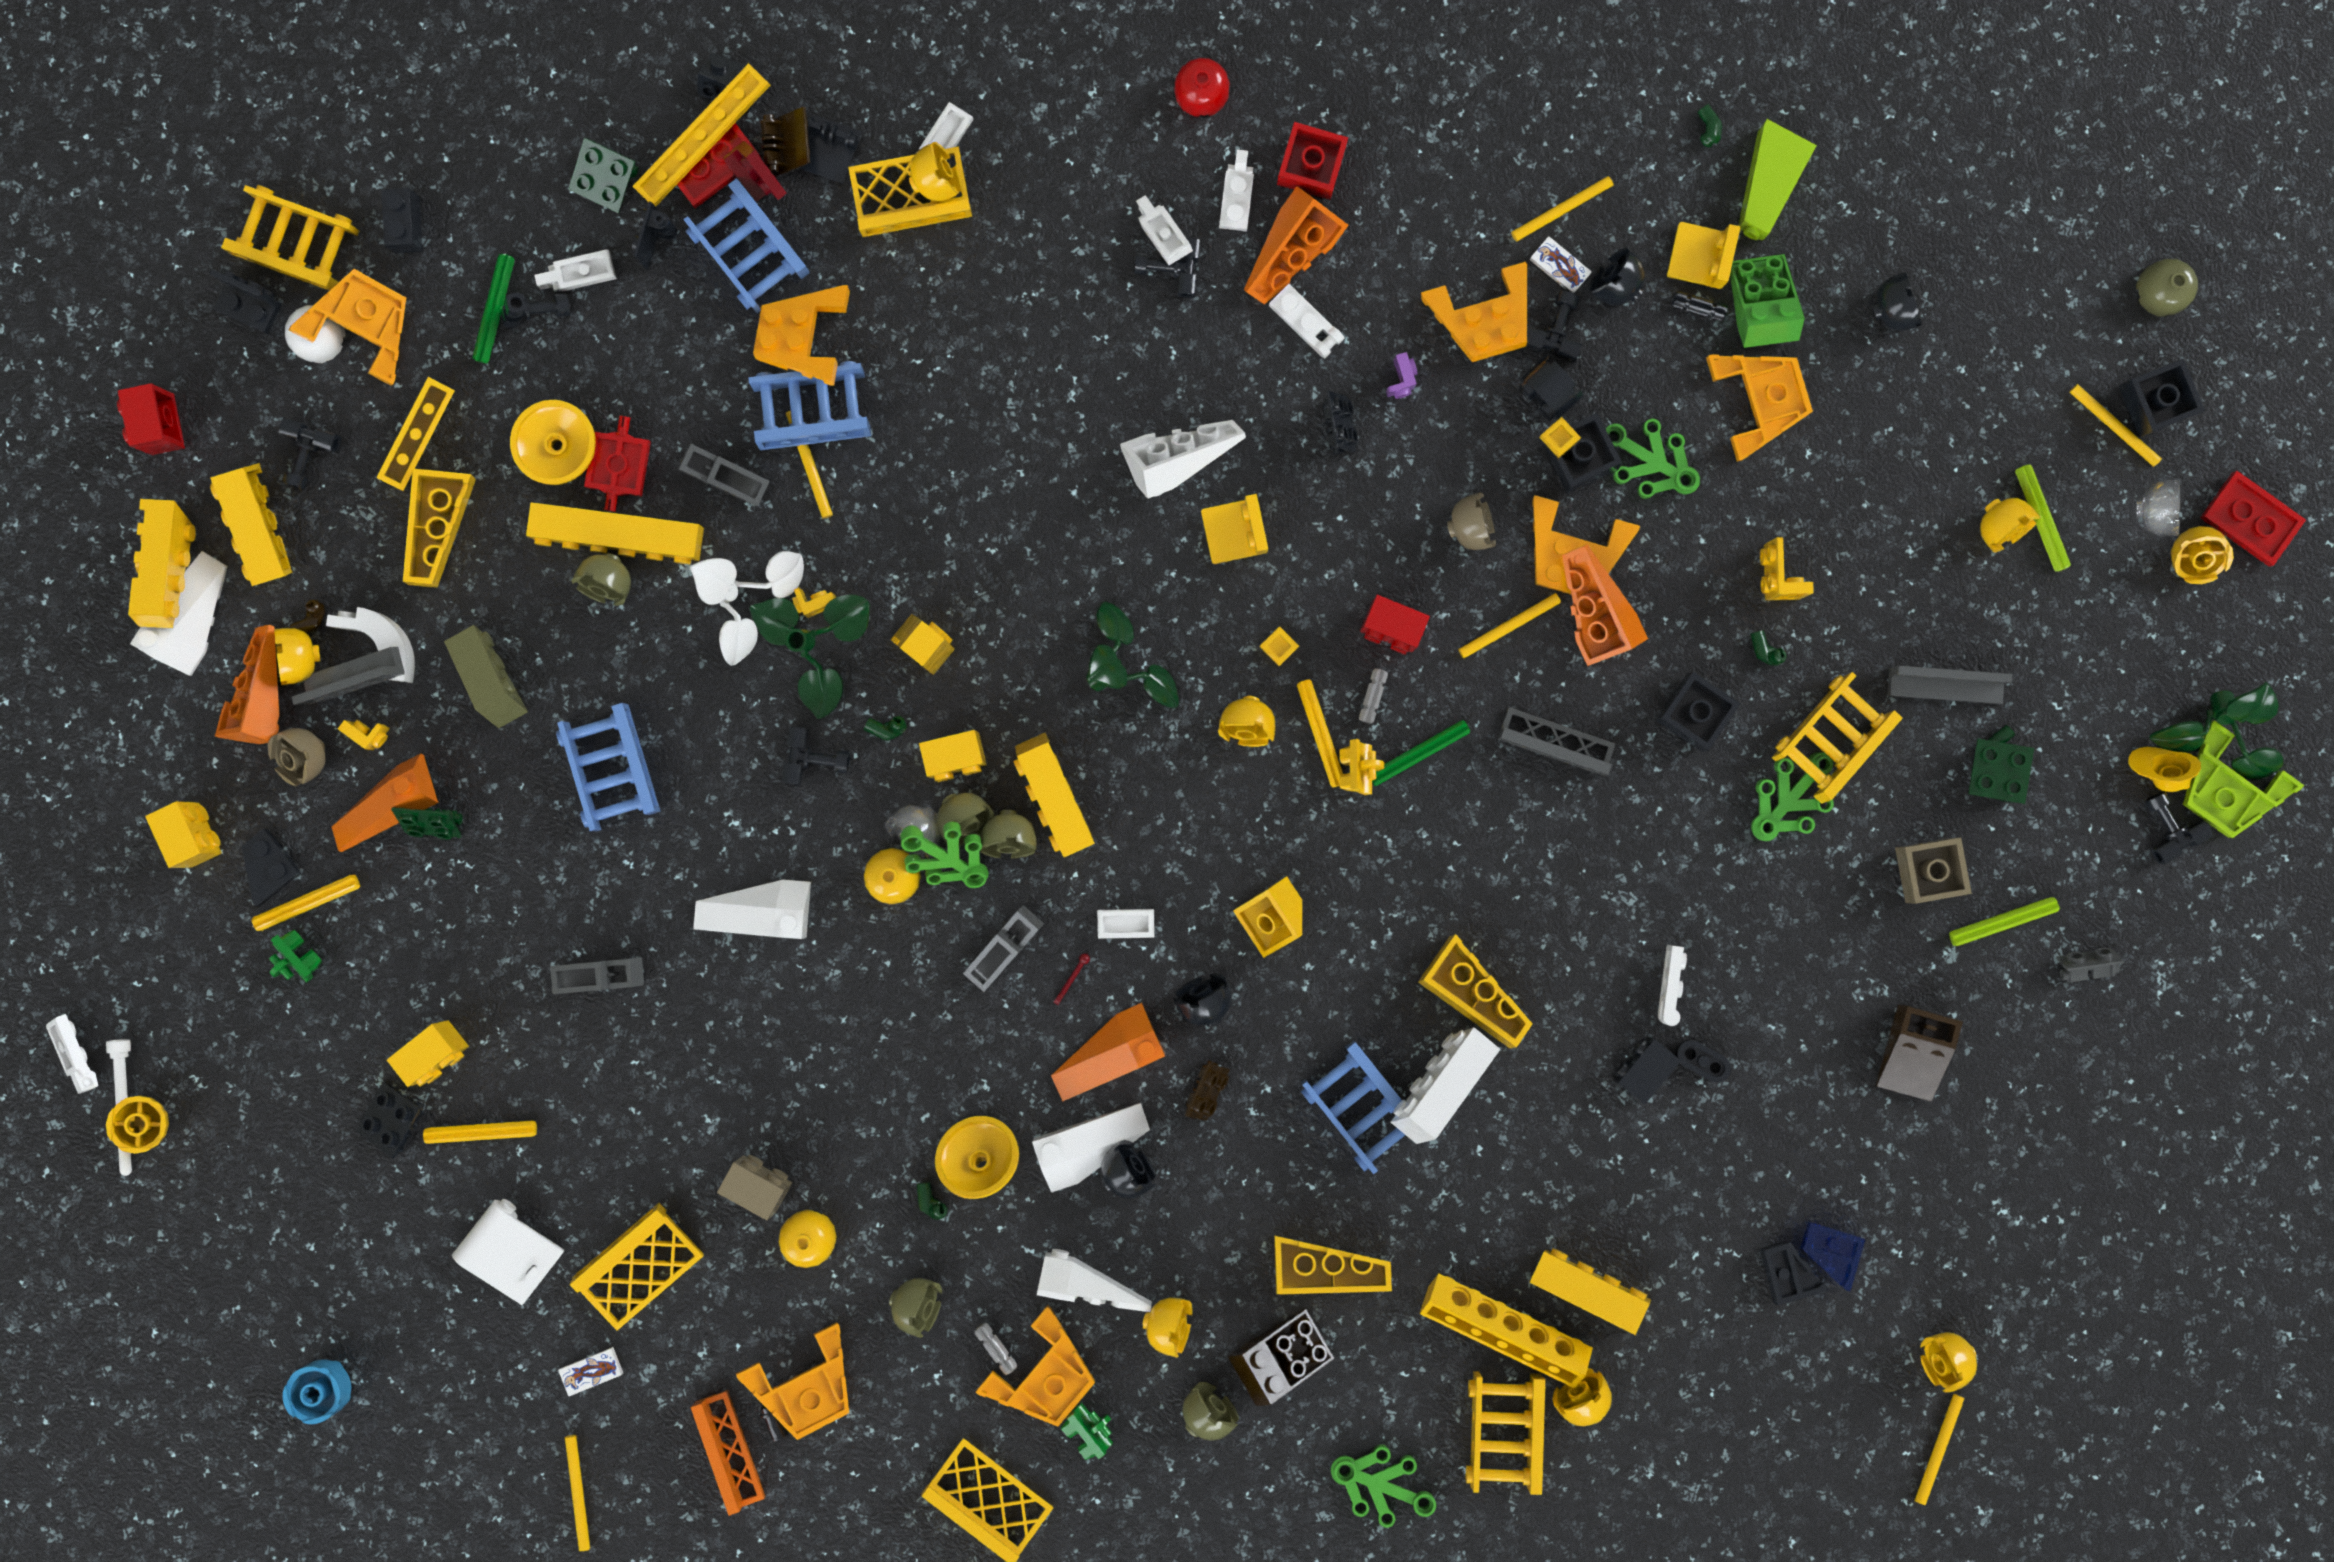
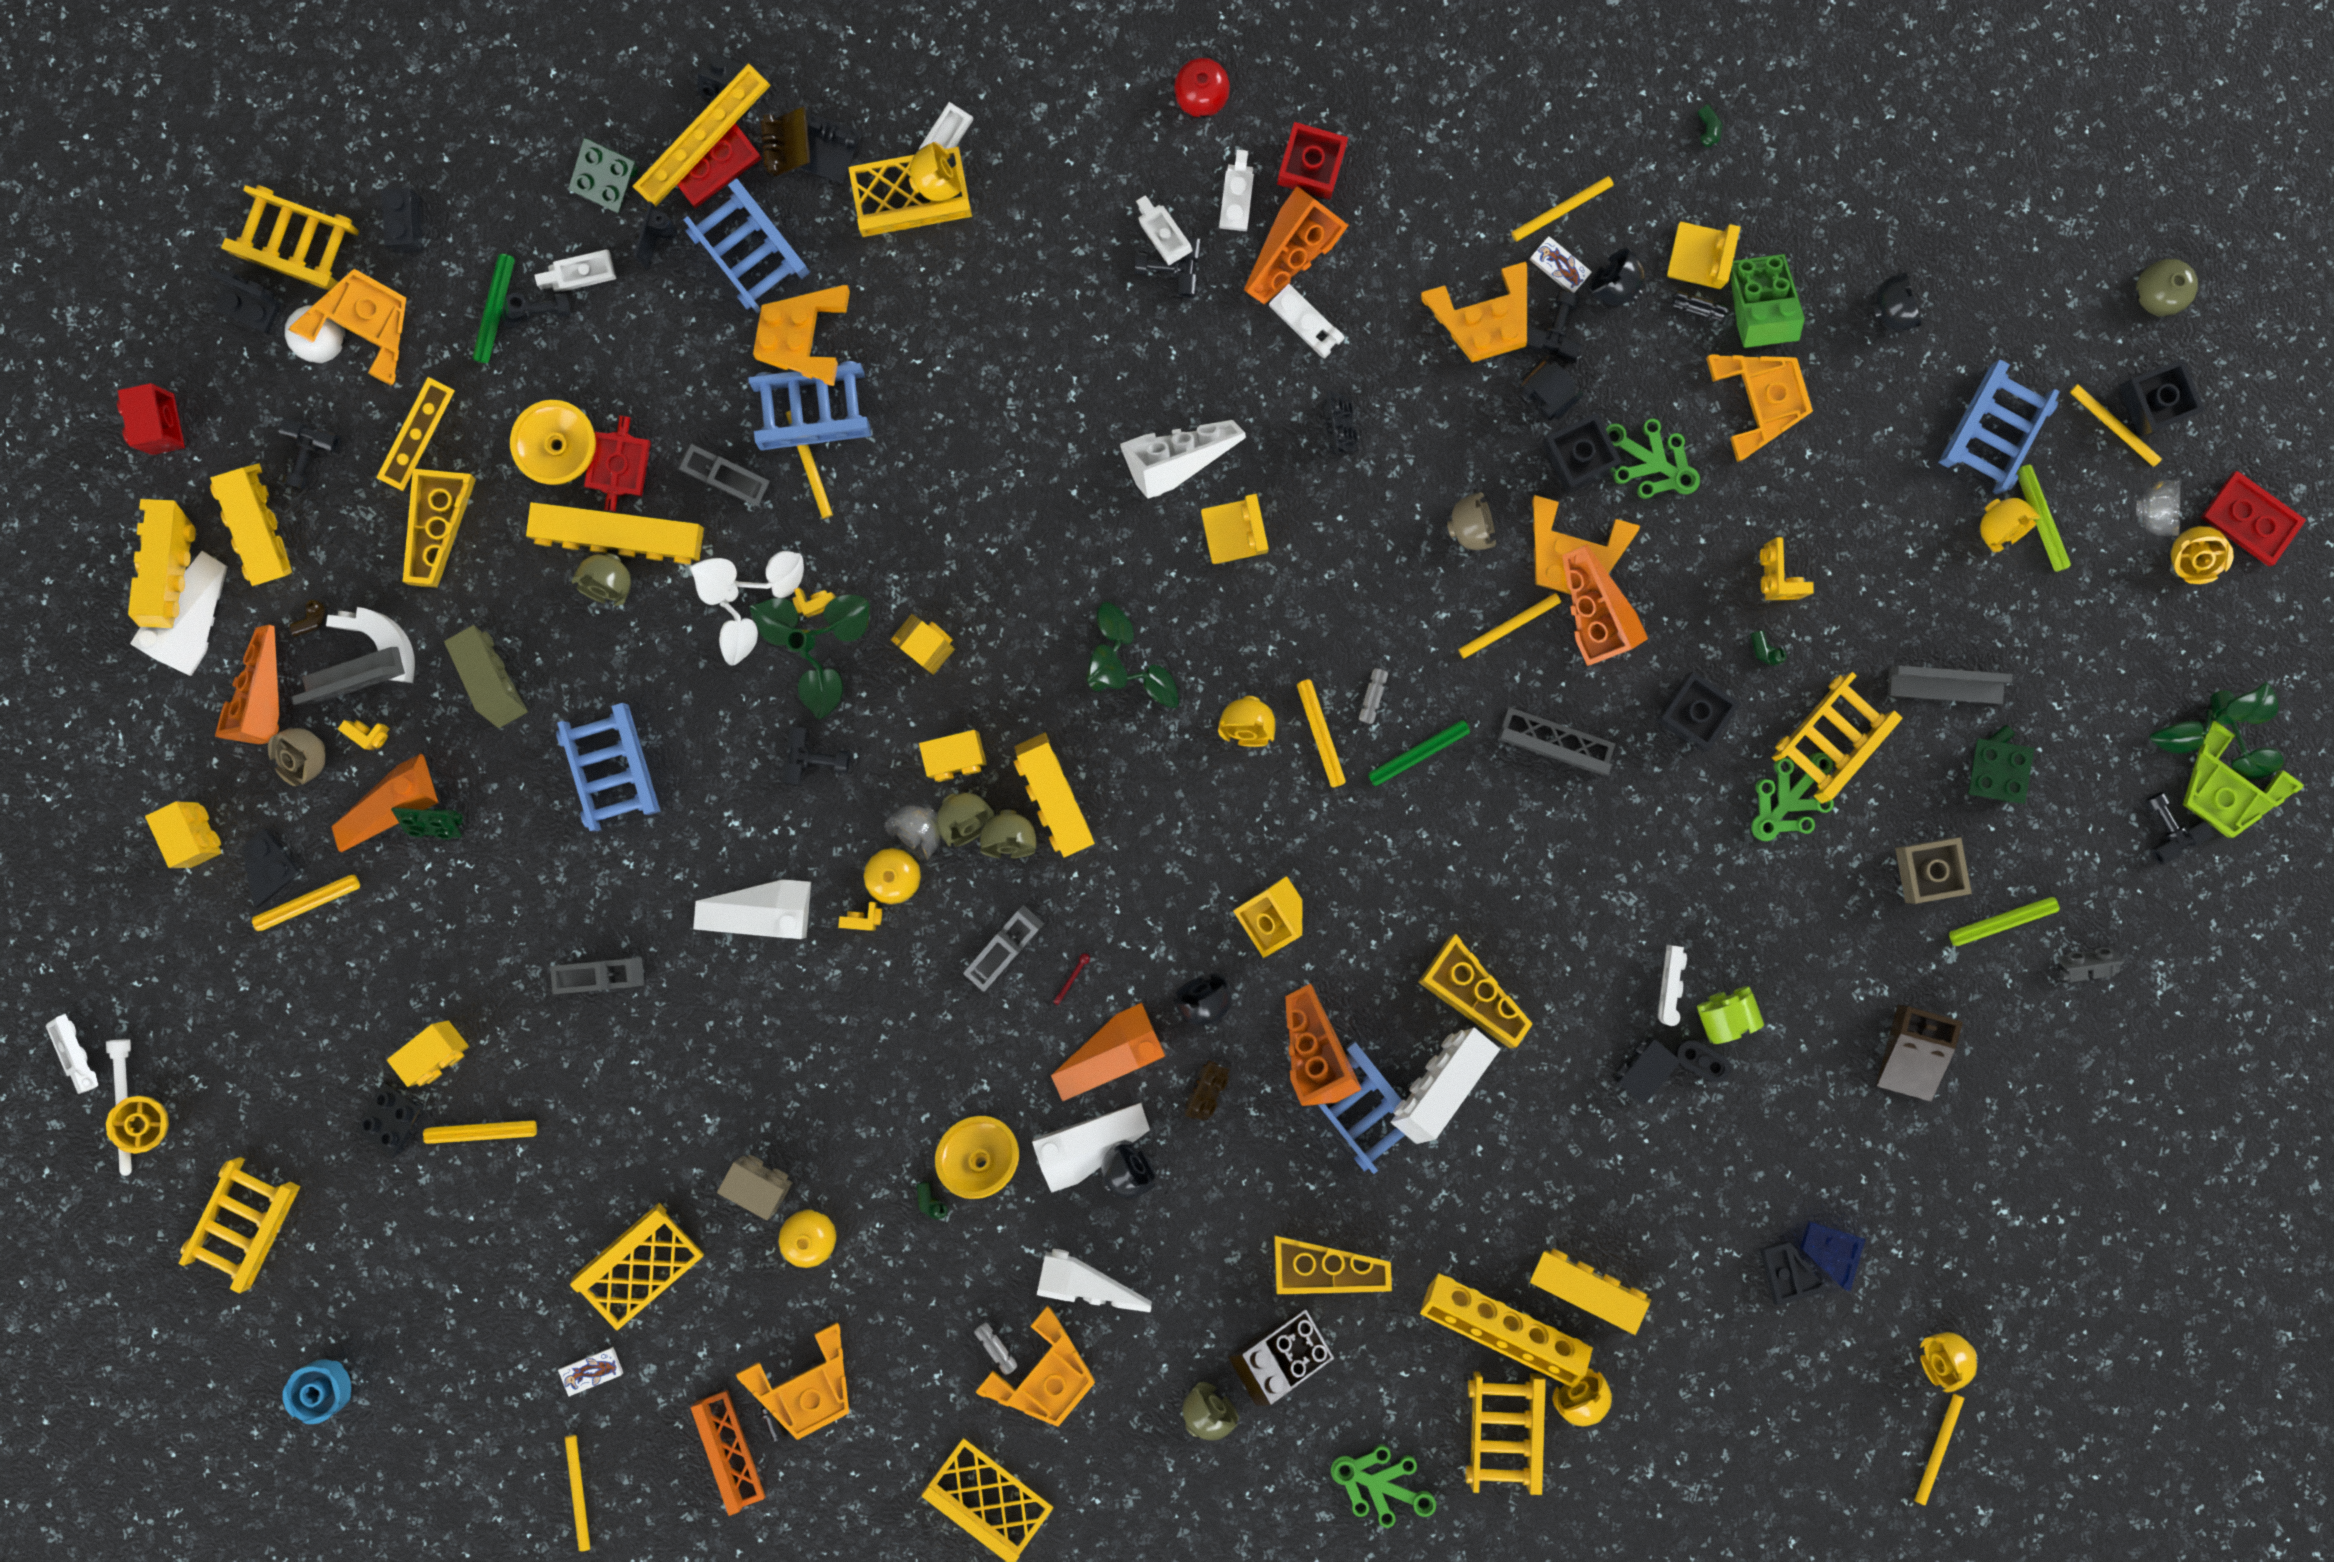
(254, 1248): none -> yellow fence
(286, 946): green hips -> none
(295, 655): yellow cylinder -> none
(503, 1251): white door -> none
(753, 172): dark red bracket -> none
(856, 920): none -> yellow bracket
(887, 730): dark green arm -> none
(915, 1306): olive cylinder -> none
(972, 873): bright green plant -> none
(1091, 1429): green hips -> none
(1126, 923): white tile -> none
(1168, 1325): yellow cylinder -> none
(1279, 646): yellow tile -> none
(1317, 1059): none -> orange wedge
(1362, 767): yellow hips -> none
(1394, 624): red brick -> none
(1406, 370): medium lavender bracket -> none
(1560, 437): yellow tile -> none
(1730, 1015): none -> lime brick
(1773, 173): lime slope -> none
(1984, 403): none -> medium blue fence
(2166, 768): yellow piece -> none

